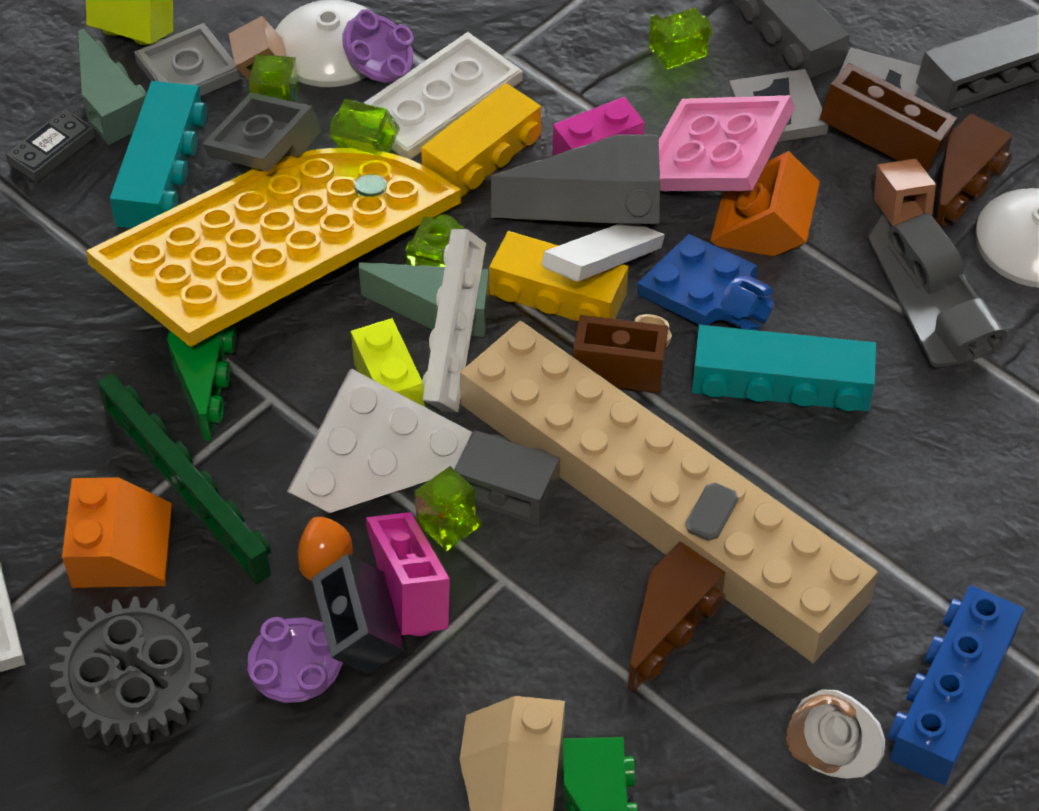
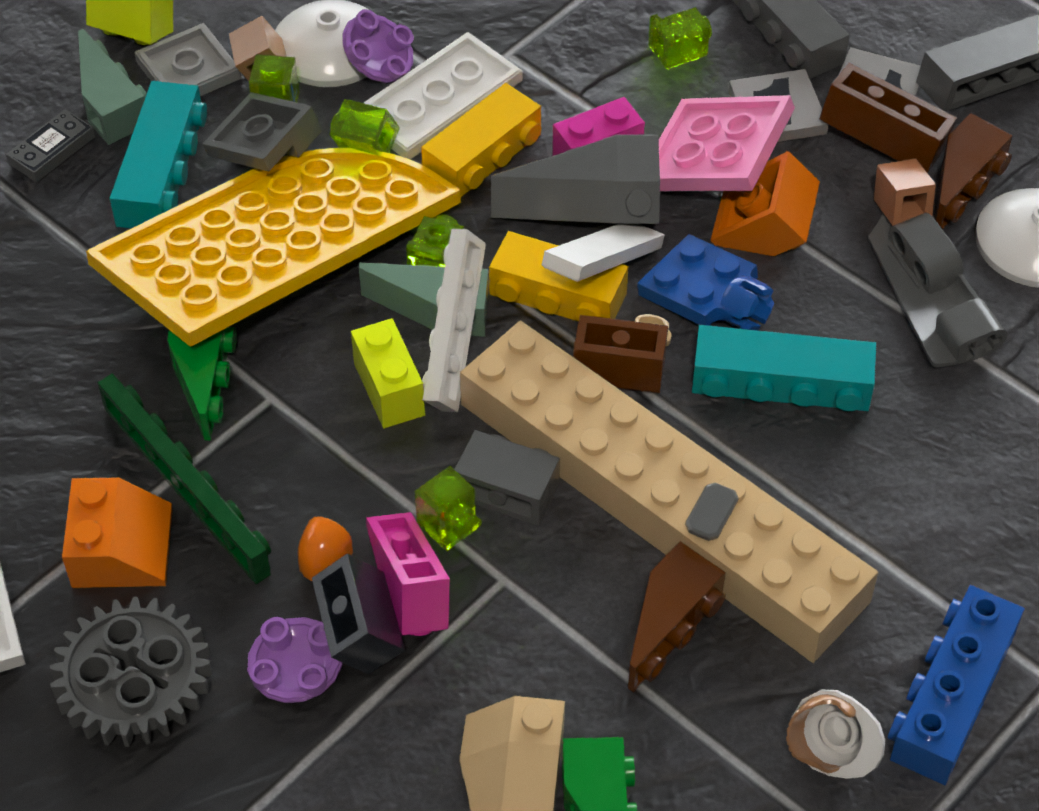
(370, 185): clear green piece -> none
(374, 447): white plate -> none

